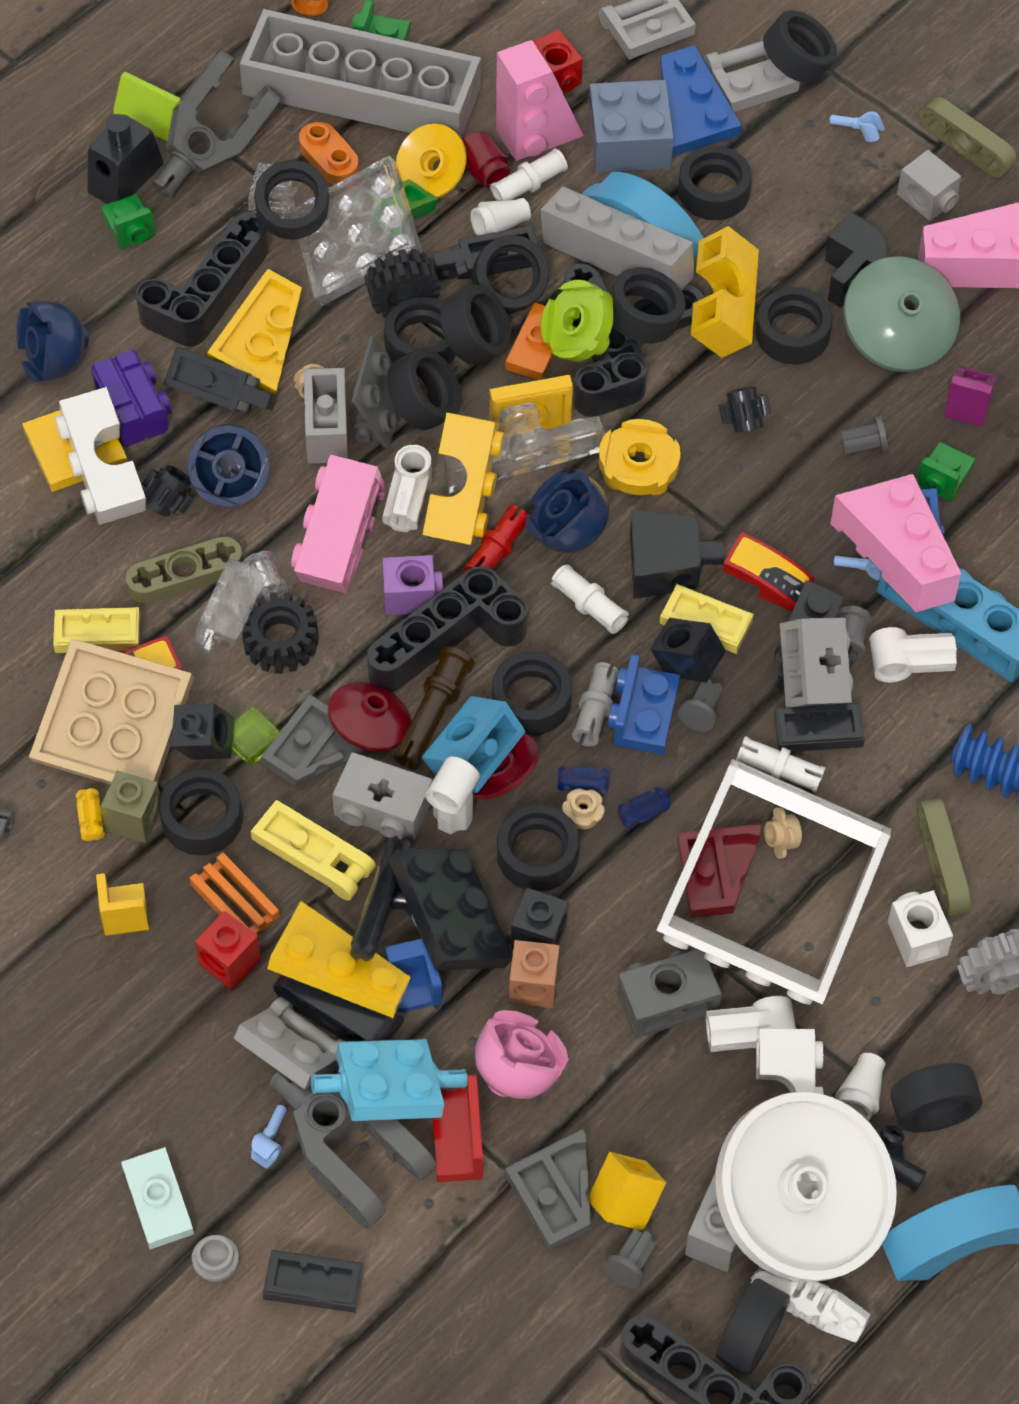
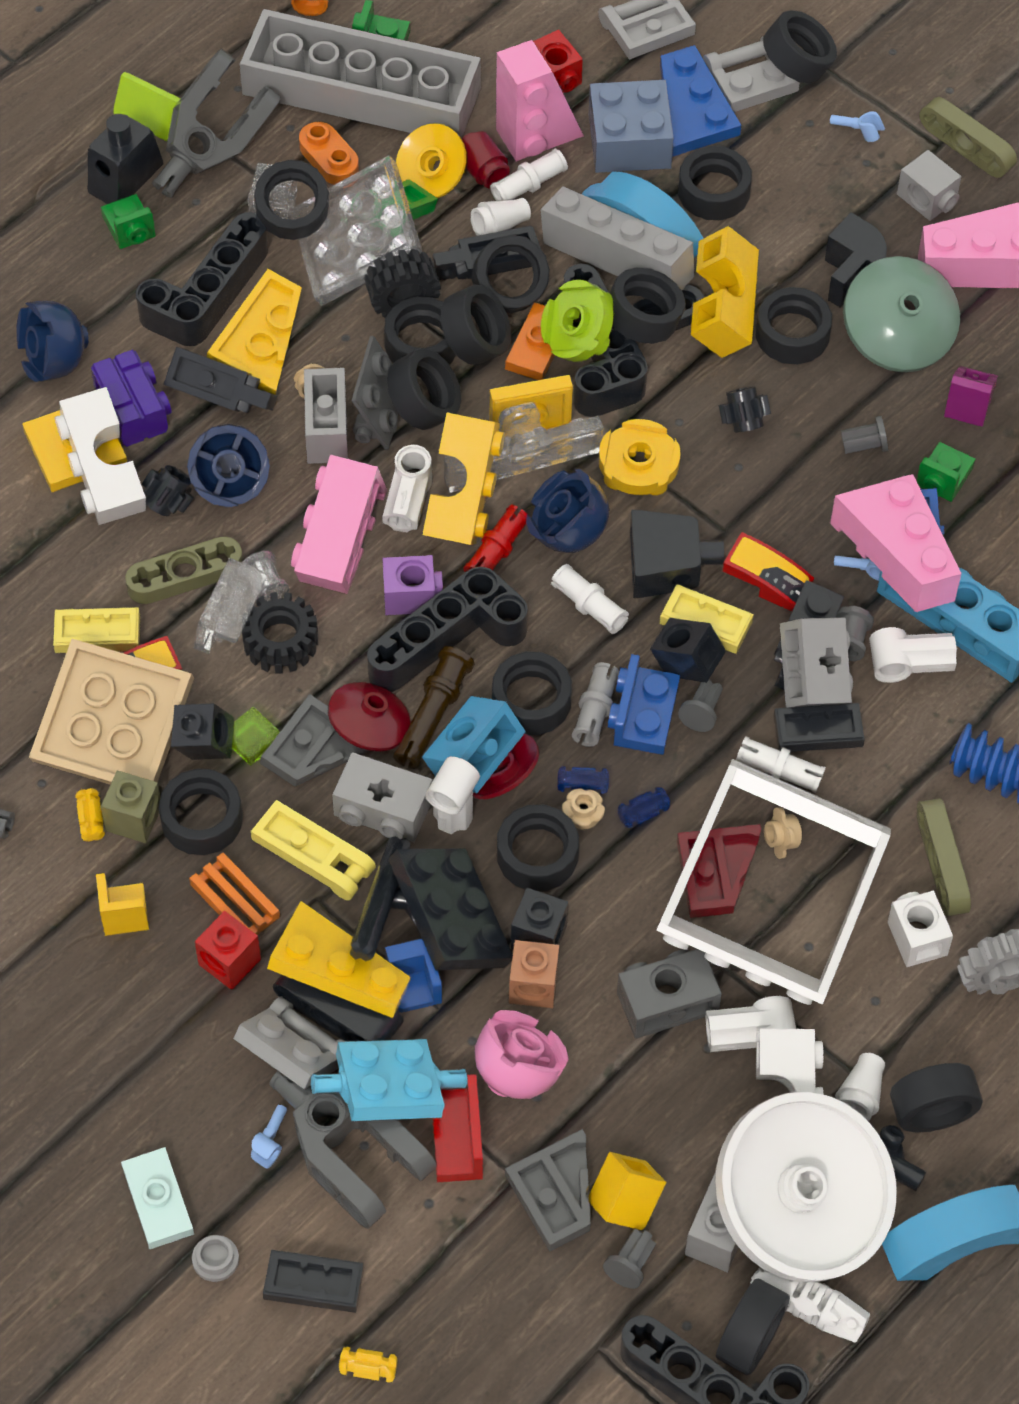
(368, 1364): none -> yellow piece

